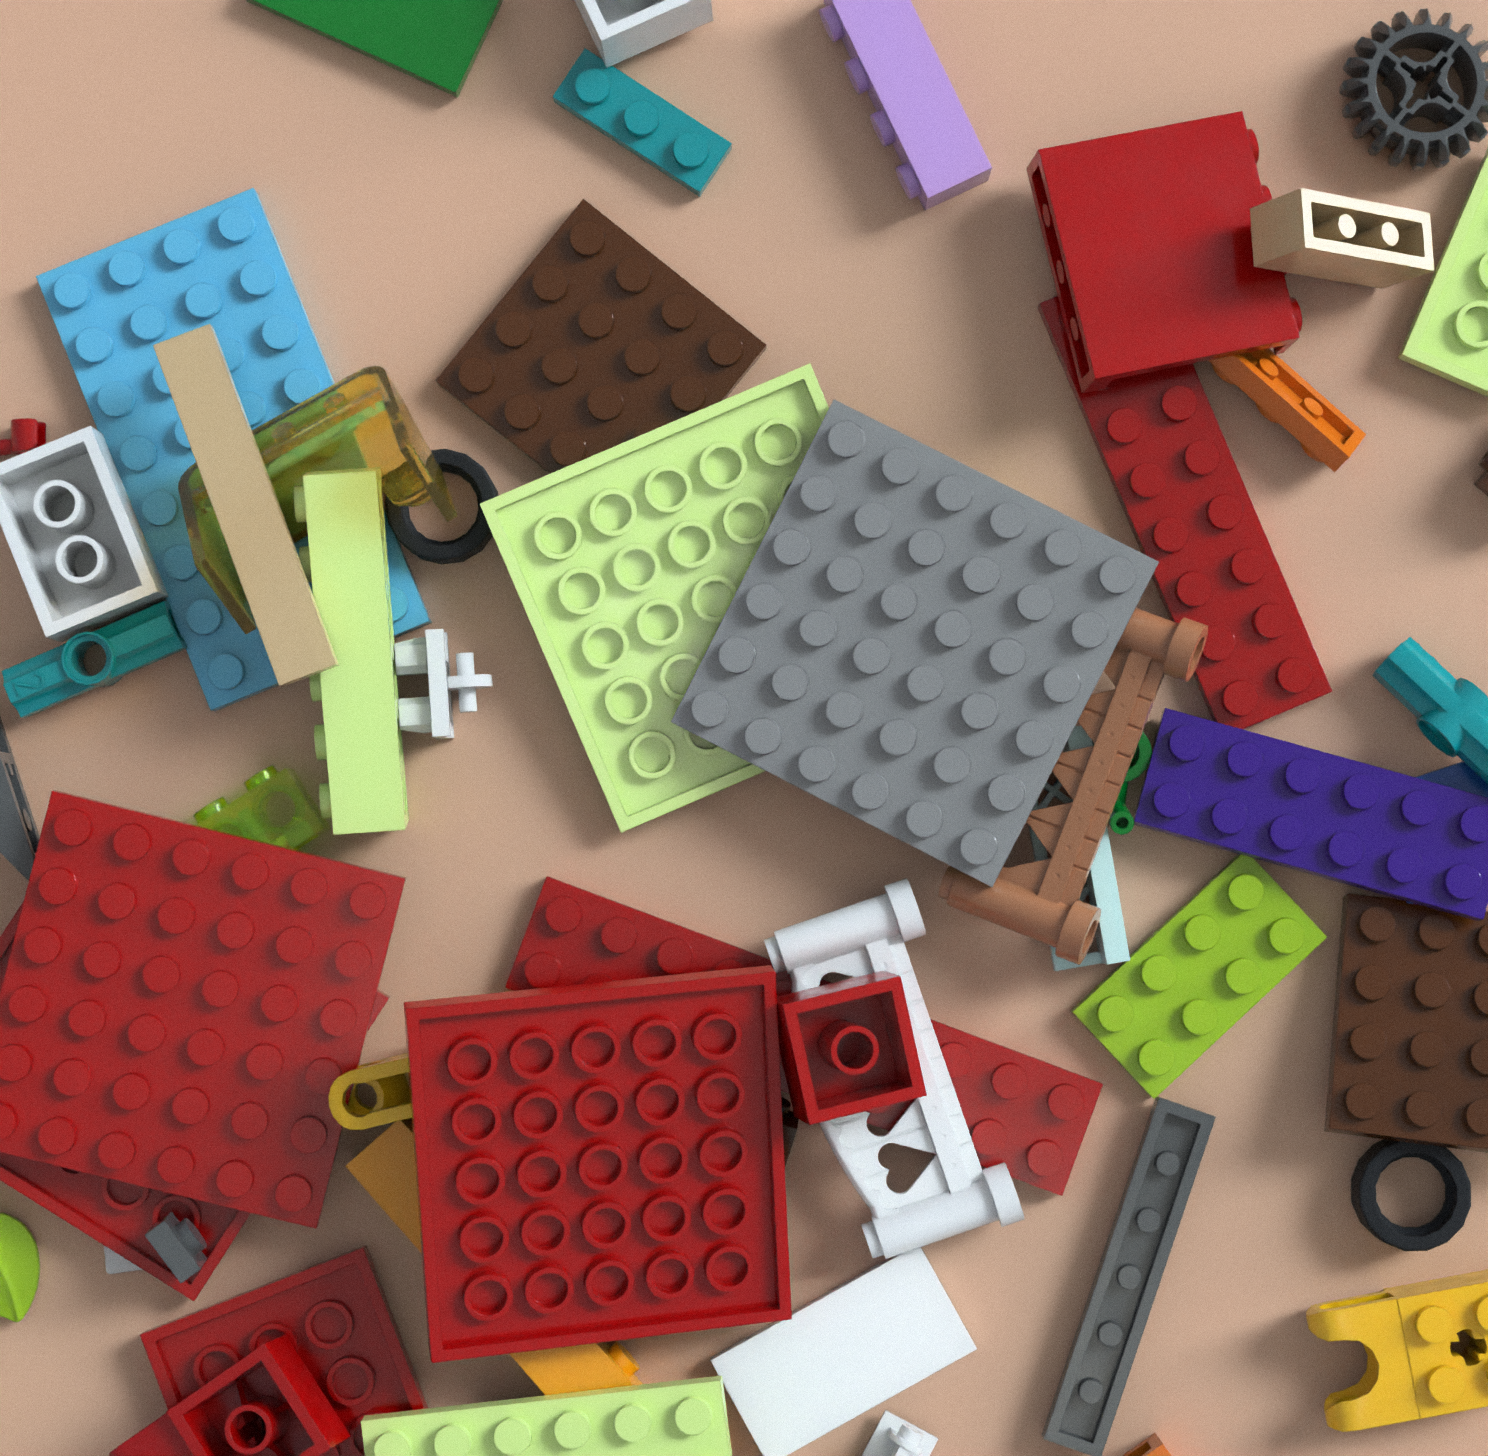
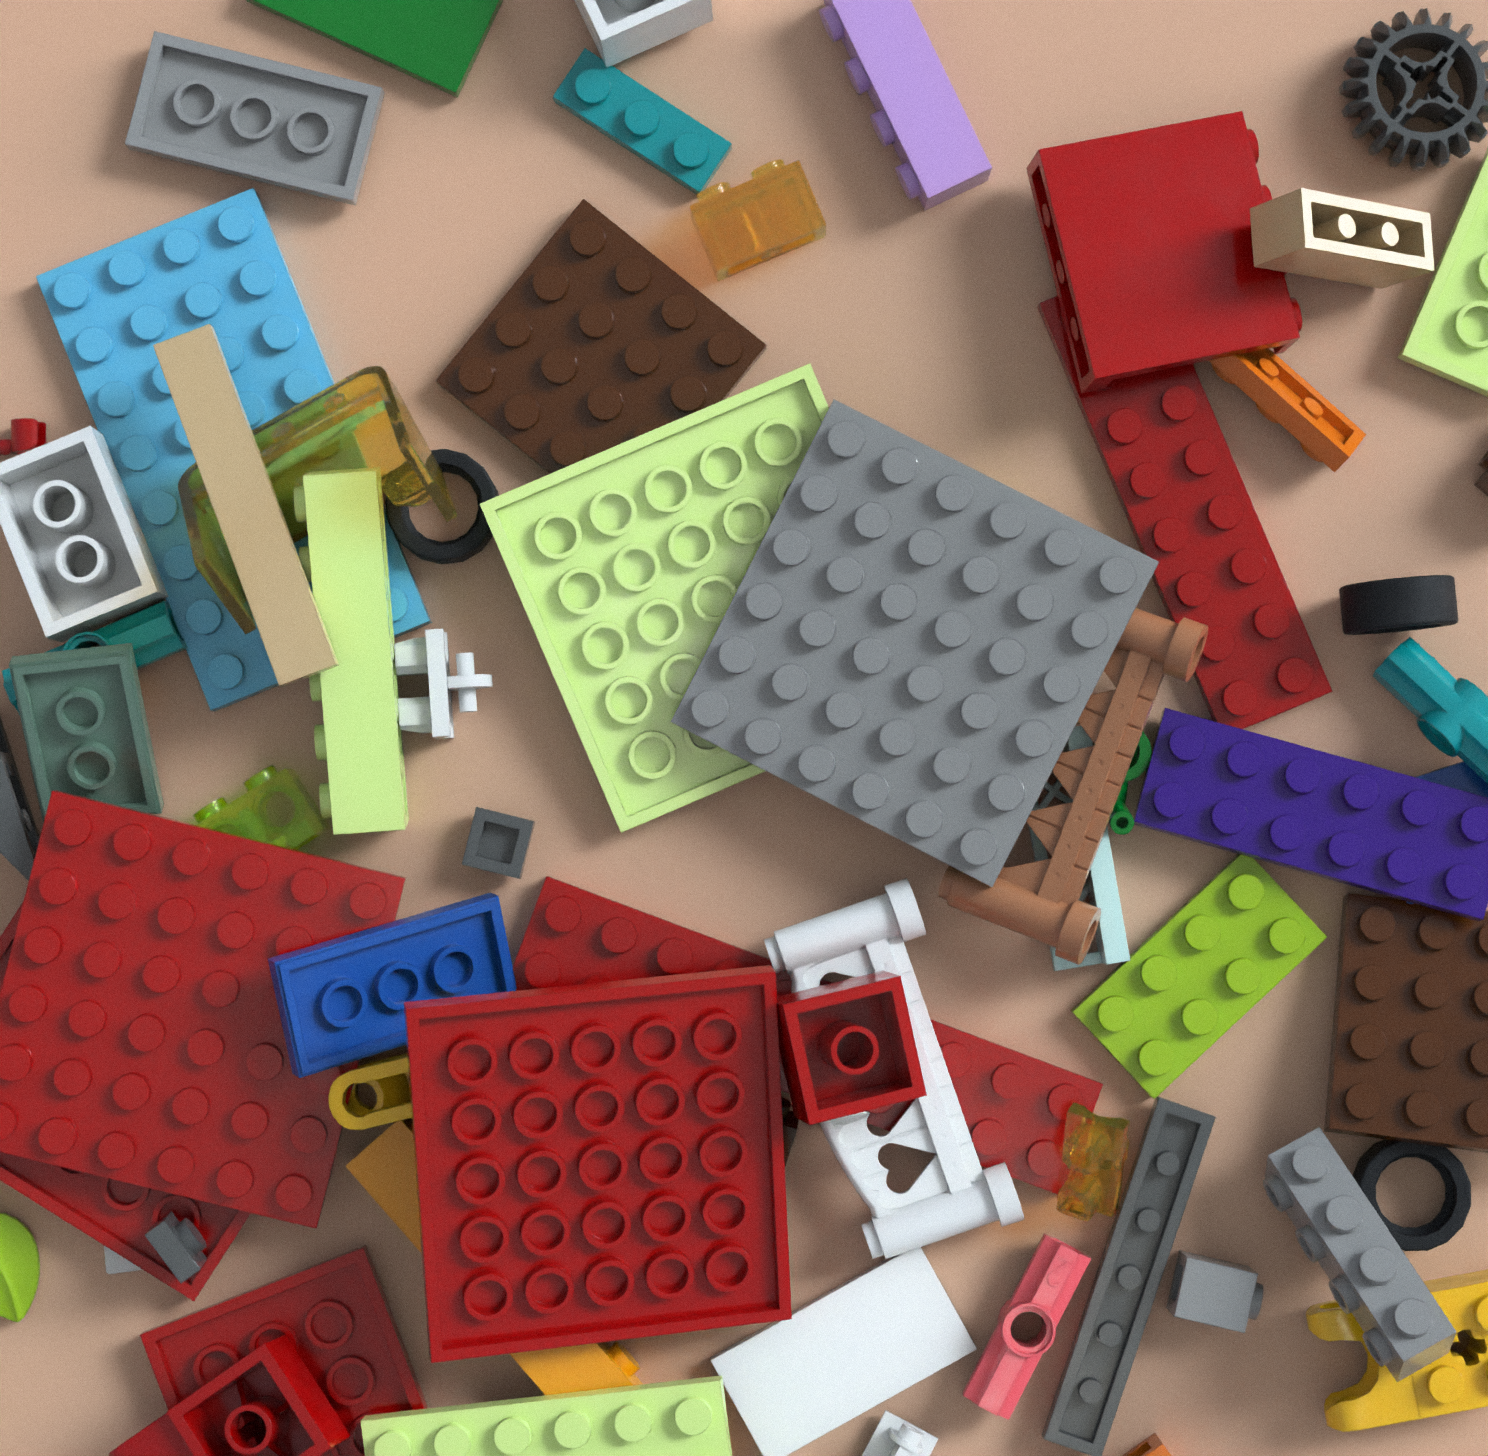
(87, 726): none -> sand green tile
(254, 118): none -> light grey plate
(350, 991): none -> blue tile
(498, 842): none -> dark grey plate
(757, 218): none -> clear yellow brick
(1008, 1361): none -> coral piece
(1091, 1163): none -> clear yellow hips
(1214, 1292): none -> light grey brick
(1358, 1255): none -> light grey brick
(1398, 604): none -> black tyre

